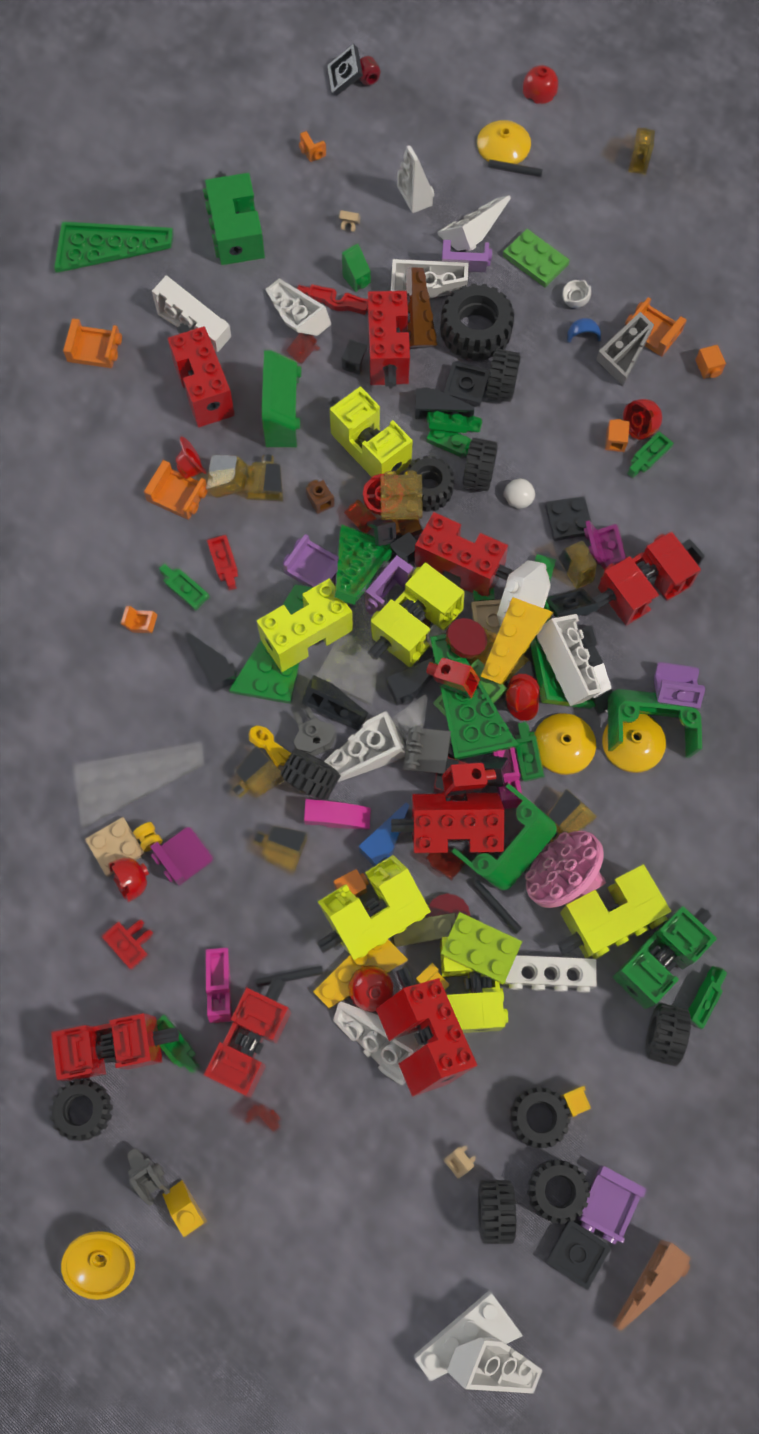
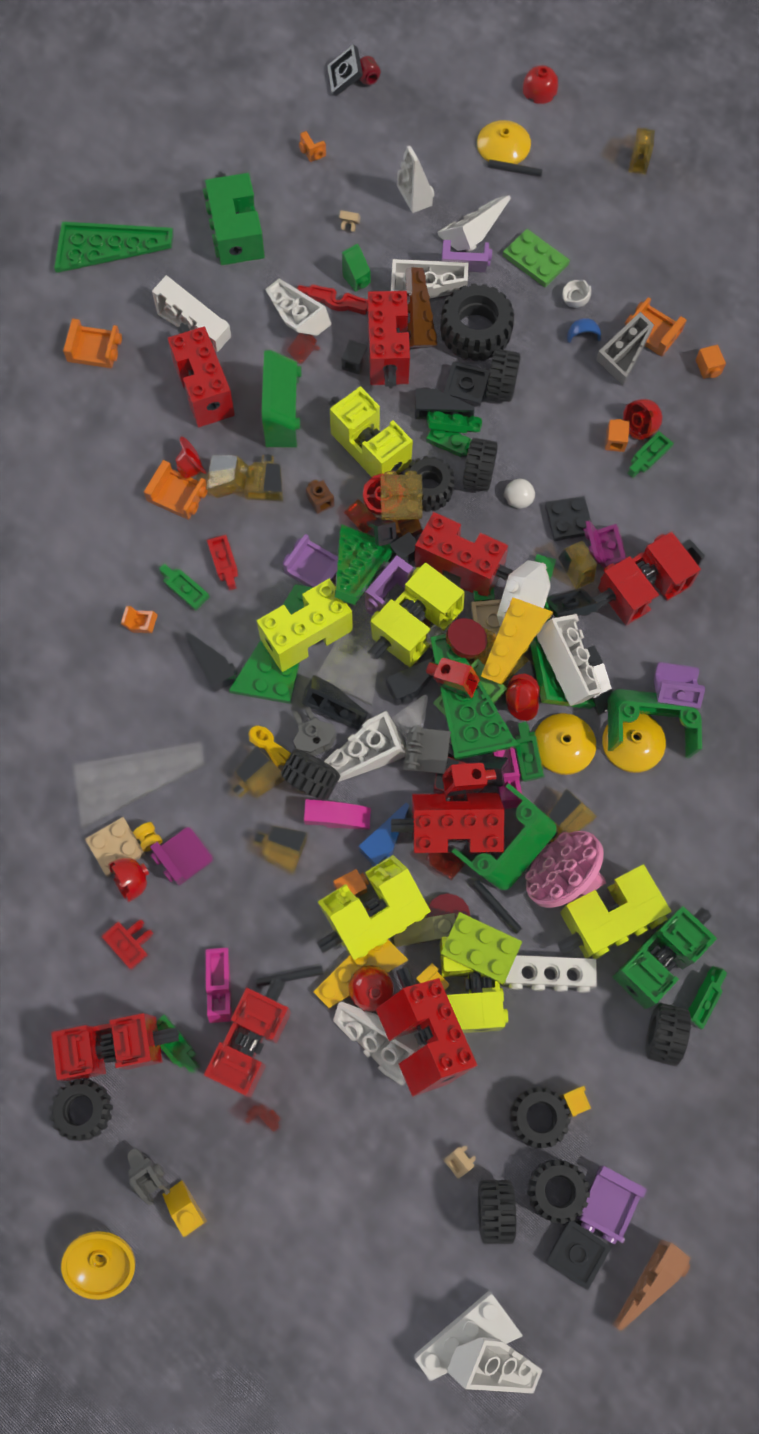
(589, 636): black panel -> none

